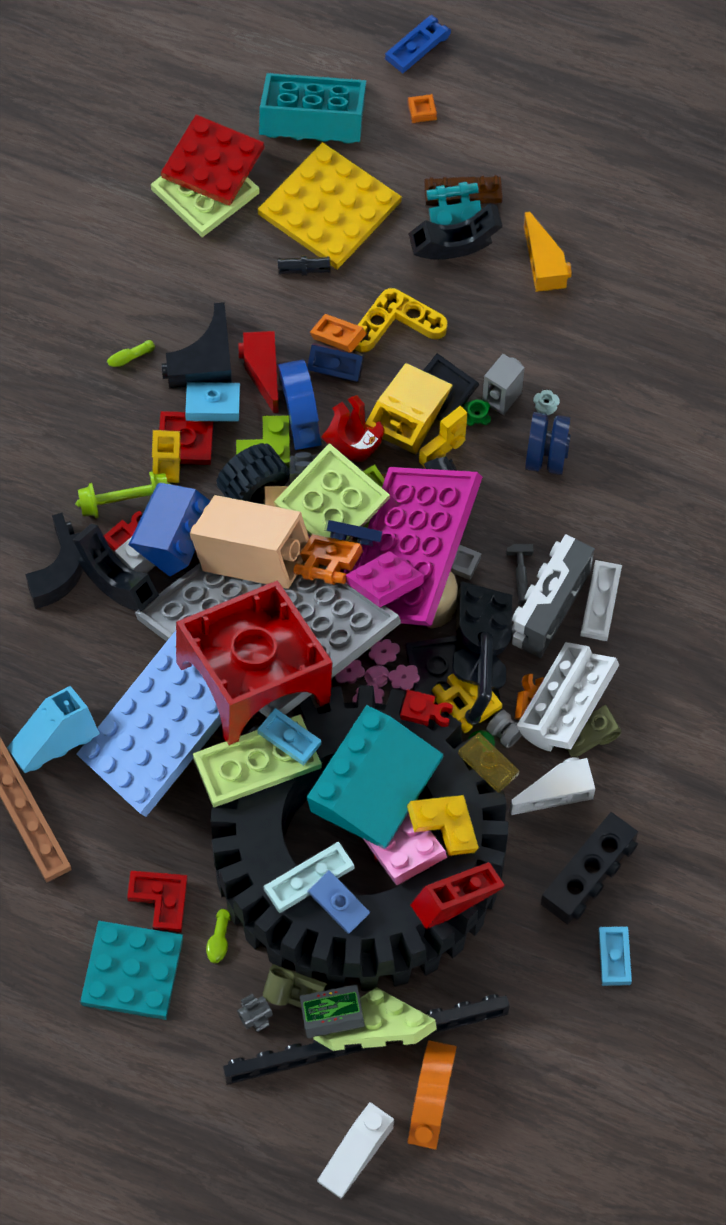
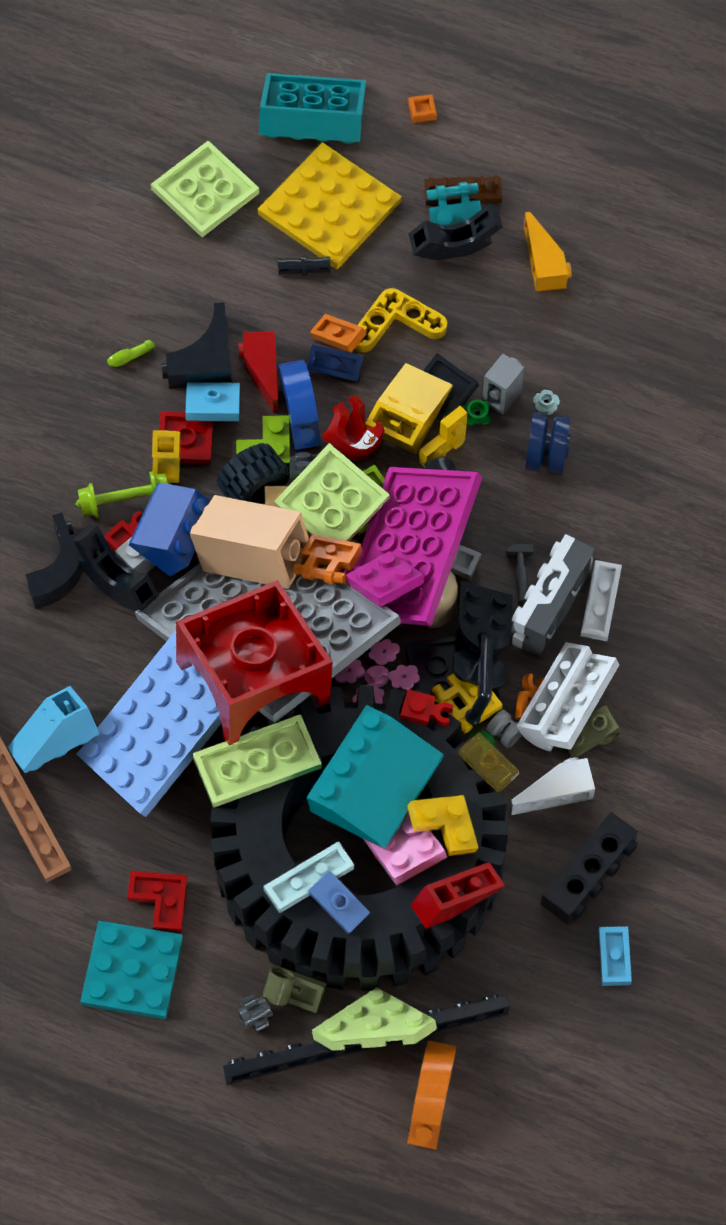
(212, 160): red plate -> none
(217, 944): lime piece -> none
(289, 736): medium azure plate -> none
(332, 1011): tile -> none
(356, 1150): white slope -> none
(364, 535): dark blue plate -> none
(417, 44): blue plate -> none

